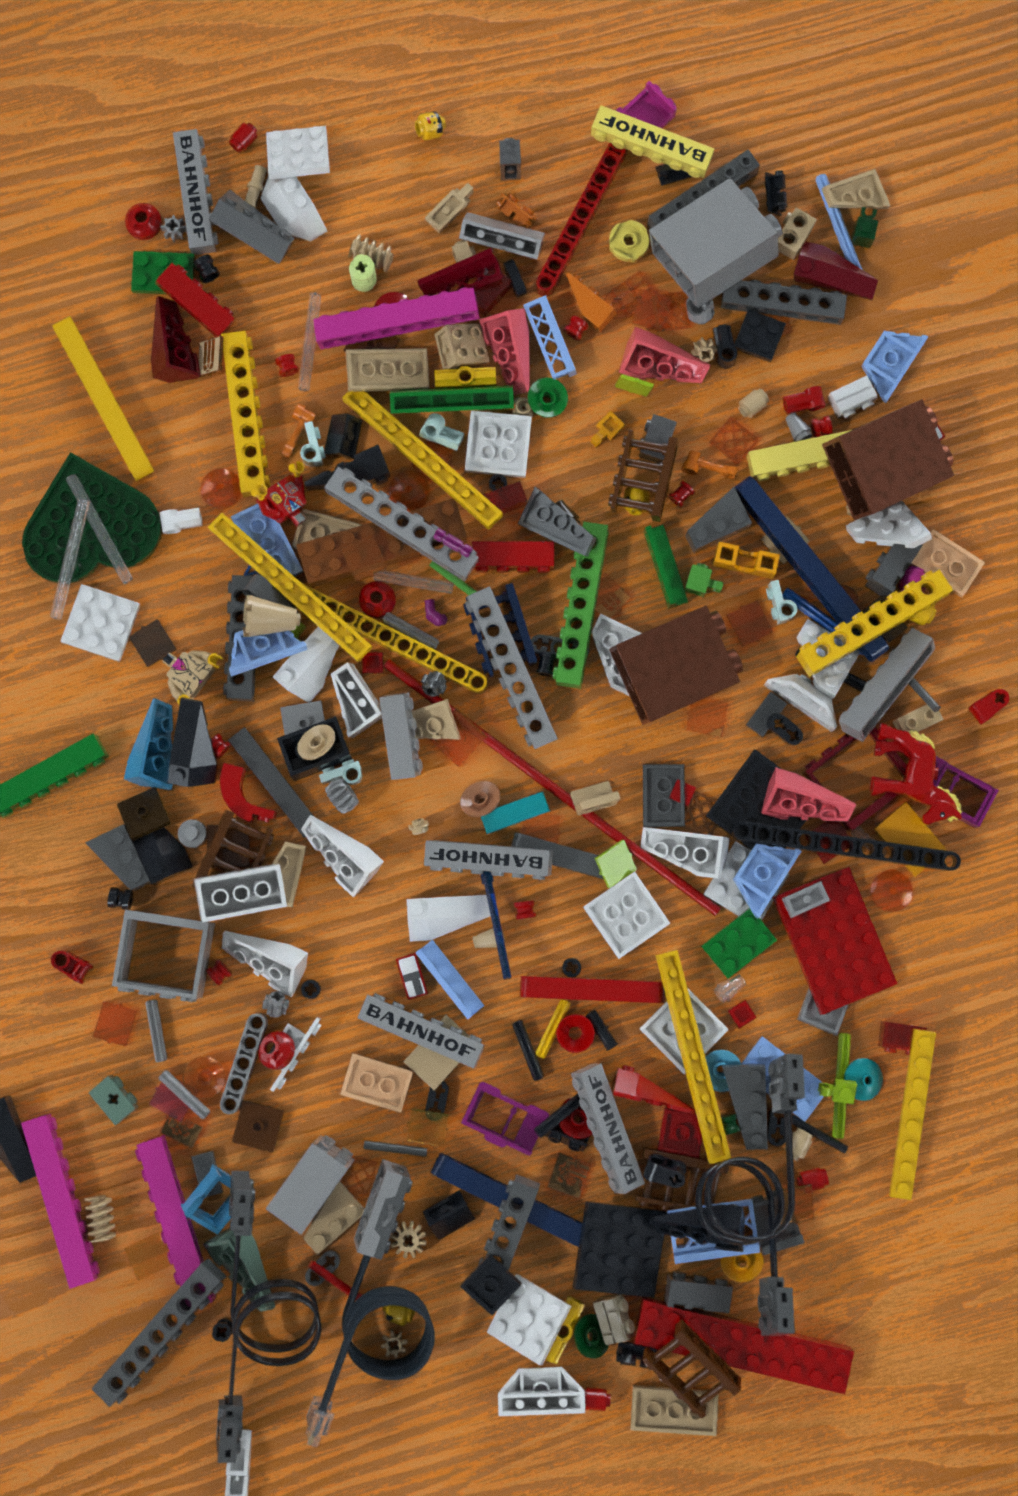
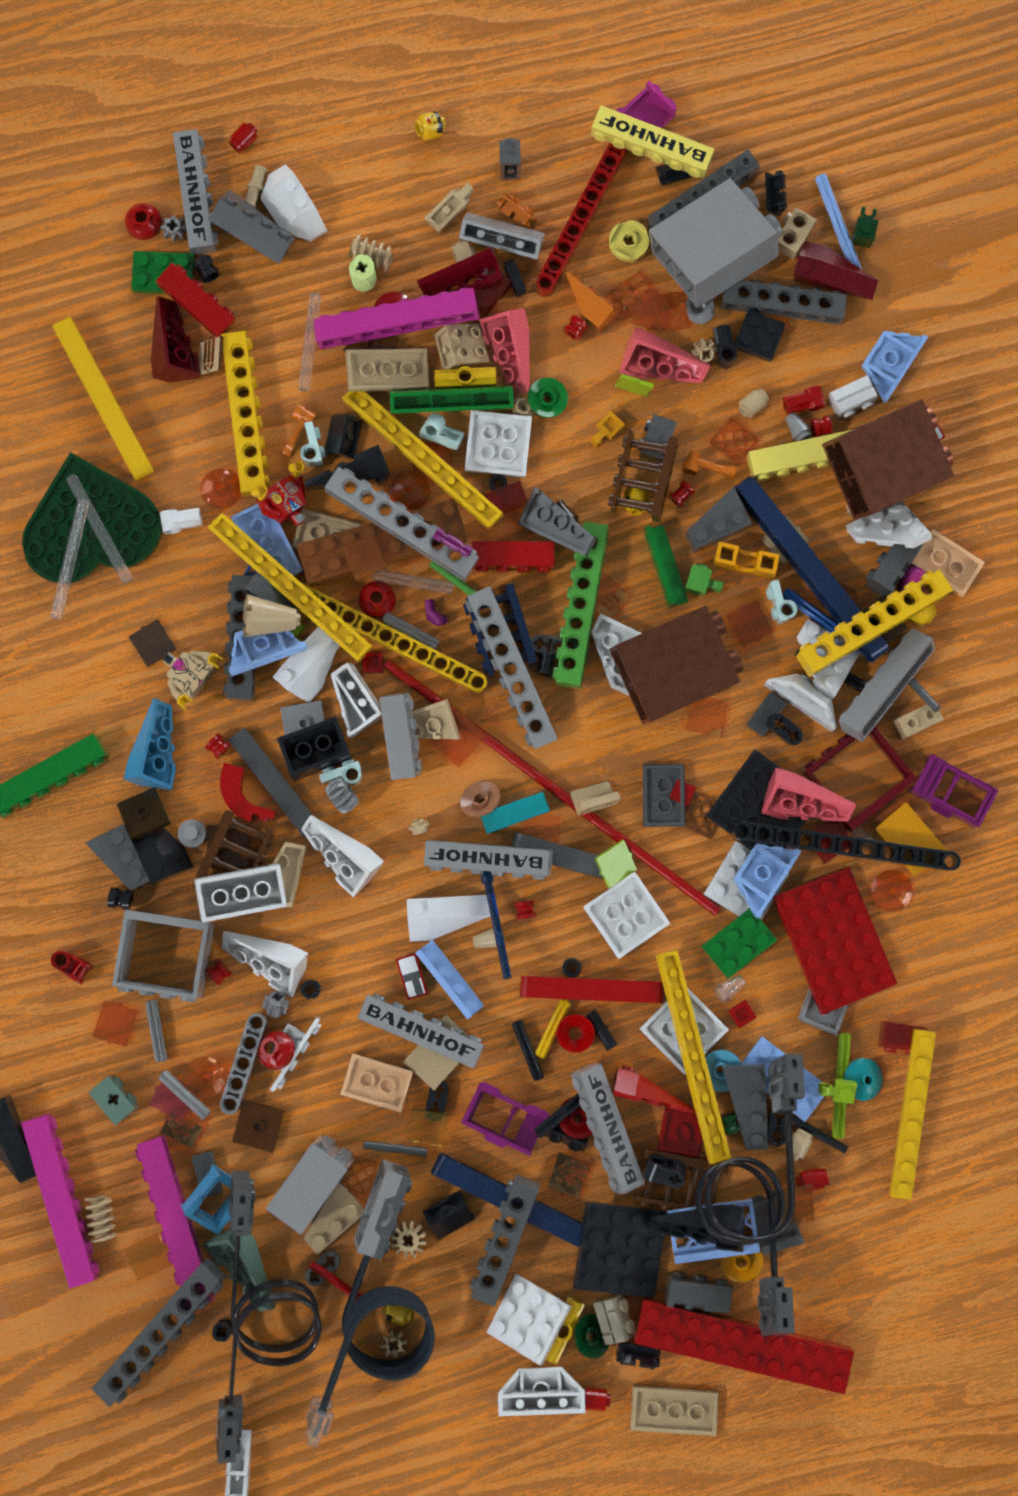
(100, 623): white plate -> none
(192, 753): black wedge -> none
(286, 365): red wheel -> none
(297, 152): white plate -> none
(316, 742): tan dish -> none
(434, 683): dark grey gear -> none
(490, 1284): black plate -> none
(558, 339): light blue fence -> none
(694, 852): white wedge -> none
(699, 1351): reddish brown fence -> none
(805, 899): light grey plate -> none
(857, 192): tan wing -> none
(918, 775): red animal -> none
(987, 707): red piece -> none

